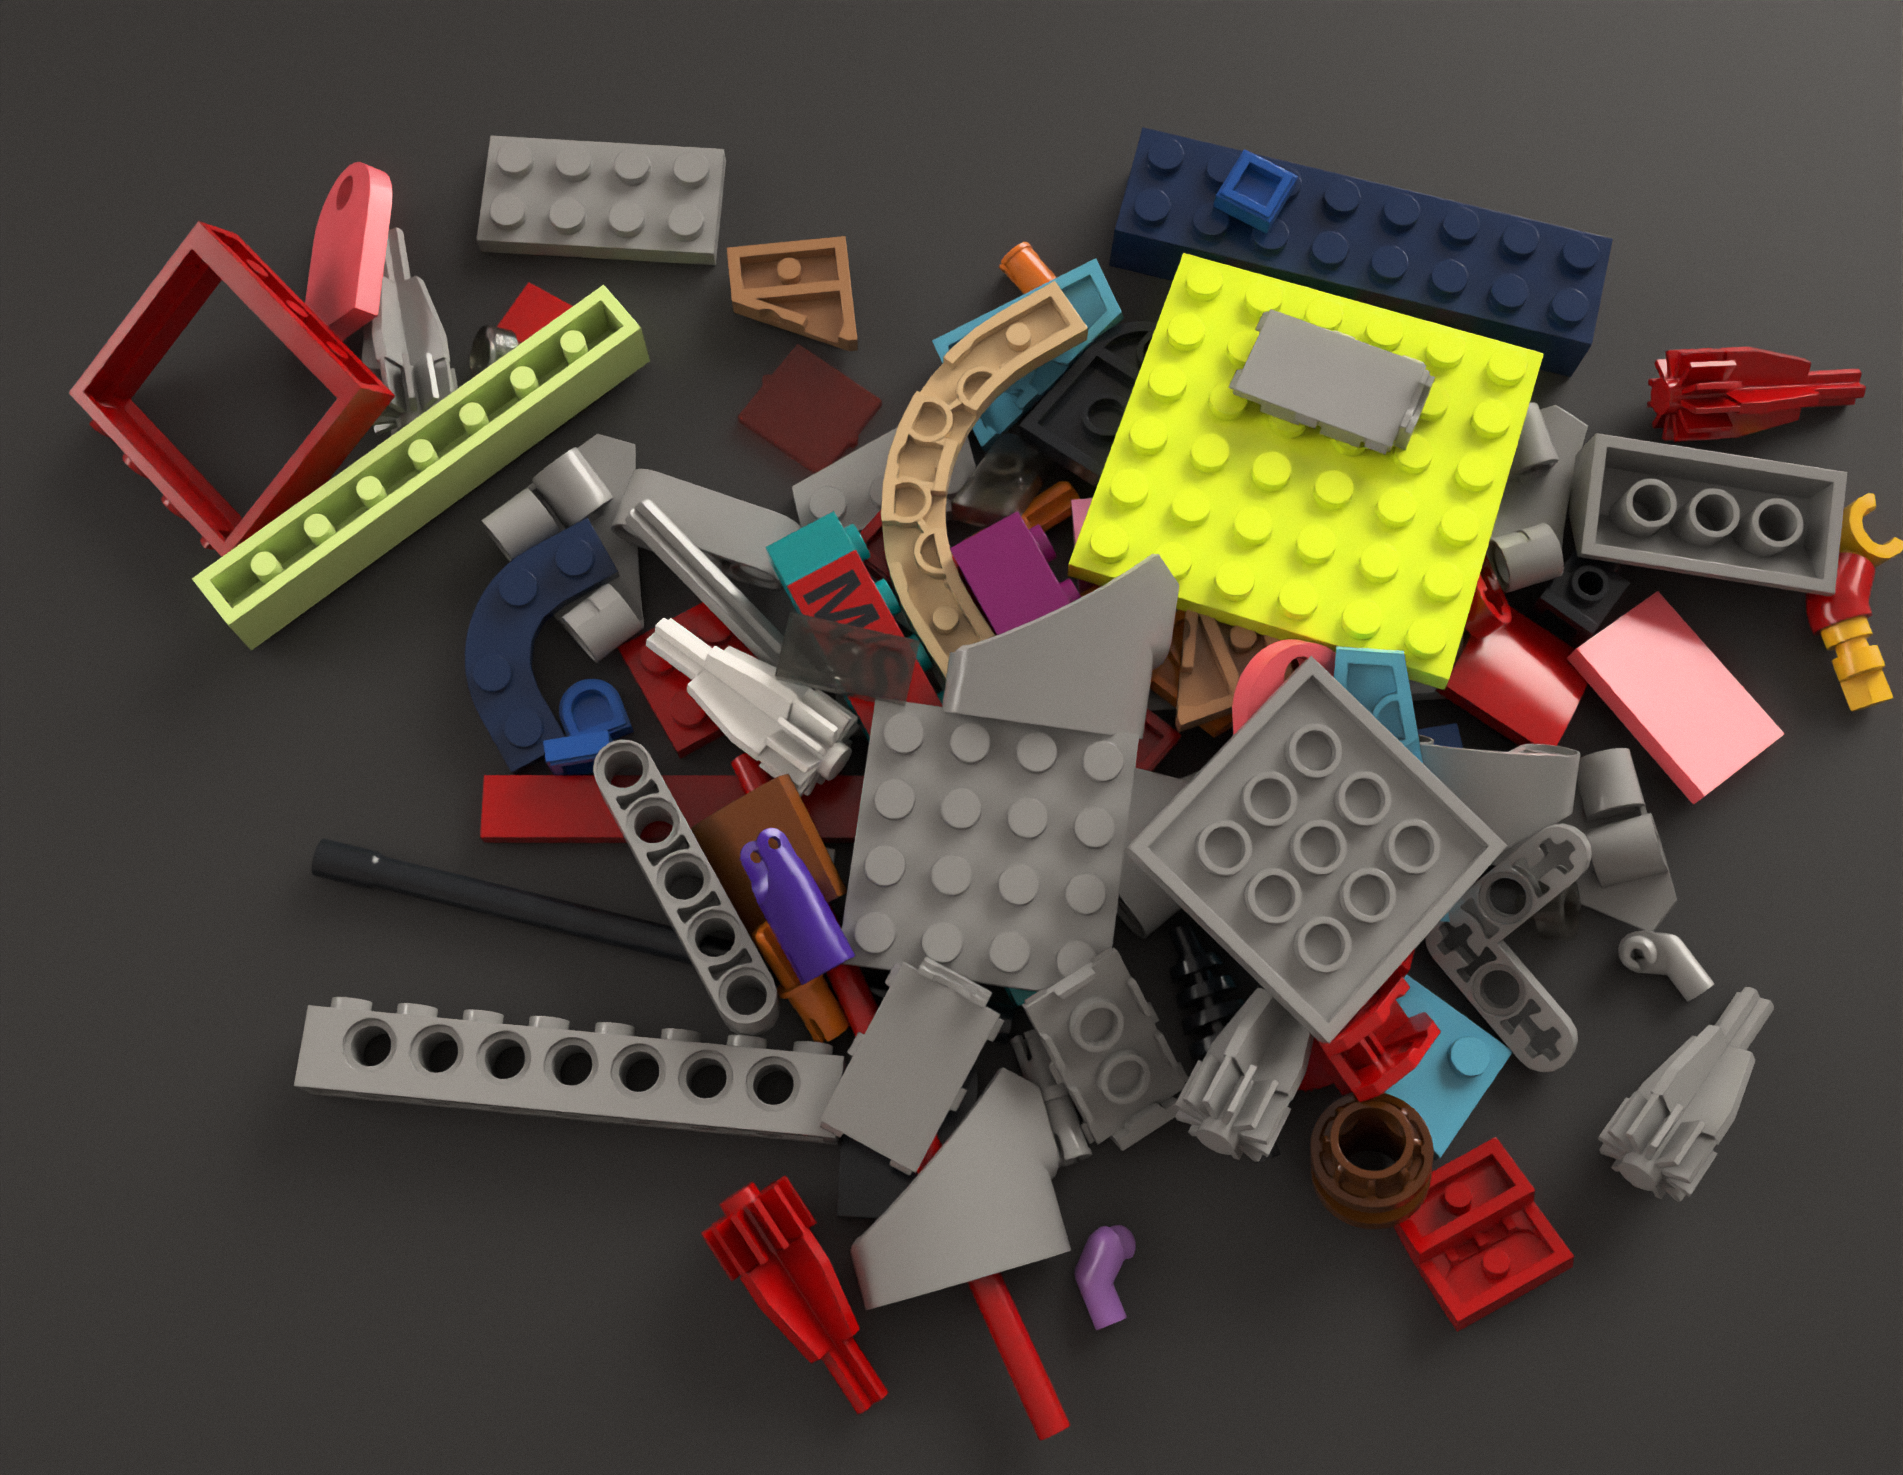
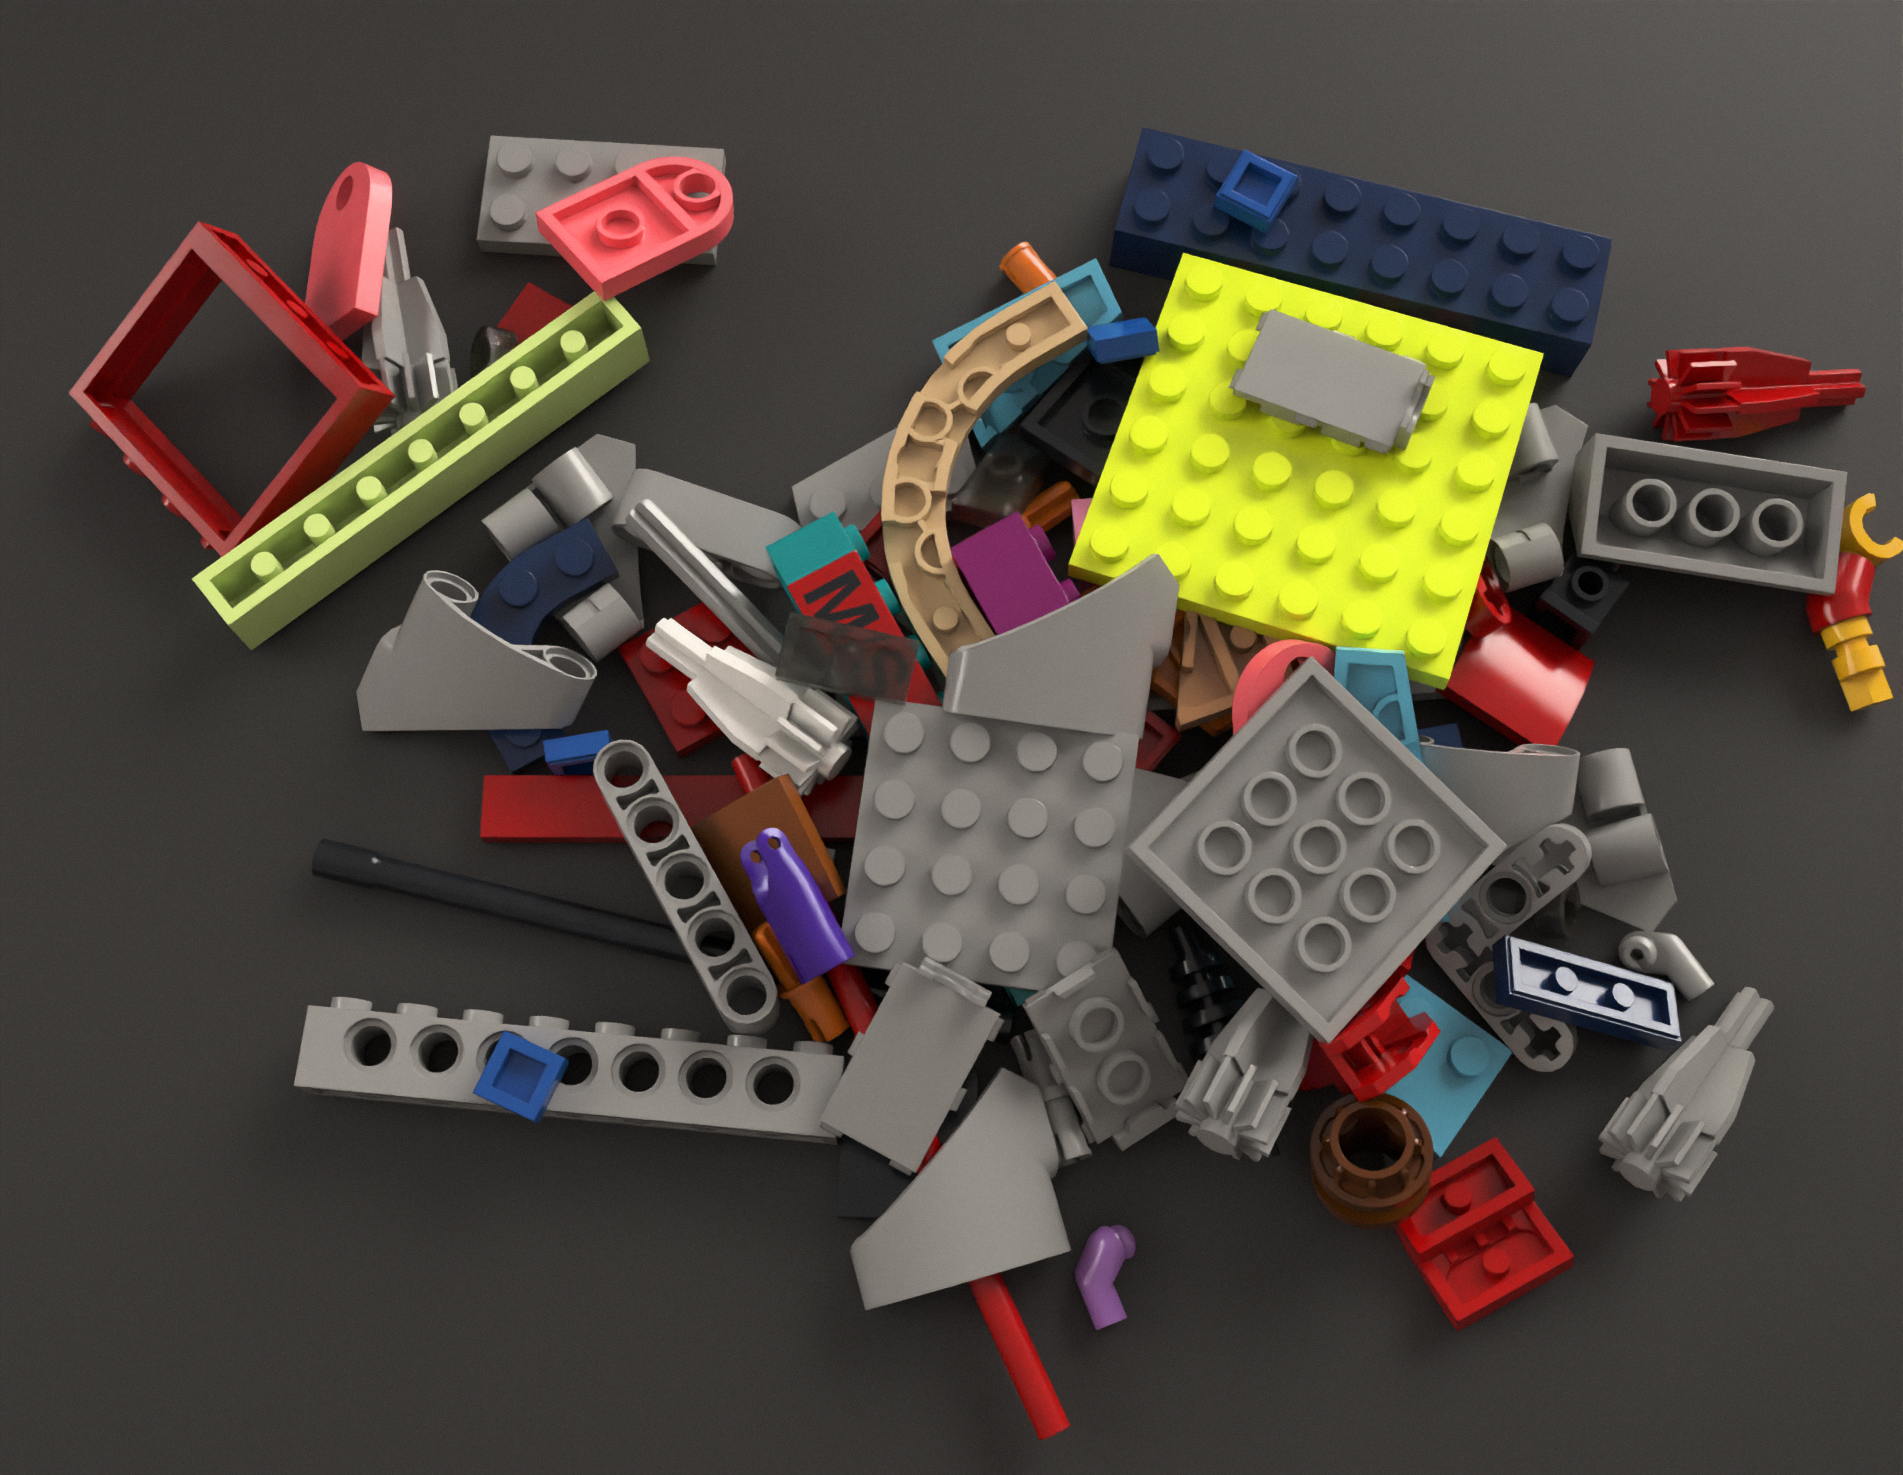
(459, 676): none -> light grey panel
(521, 1077): none -> blue tile
(593, 707): blue tile -> none
(640, 222): none -> coral tile
(793, 1282): red piece -> none
(796, 288): medium nougat wing -> none
(809, 410): clear red piece -> none
(1122, 340): none -> blue tile
(1585, 993): none -> dark blue tile
(1675, 697): tile -> none

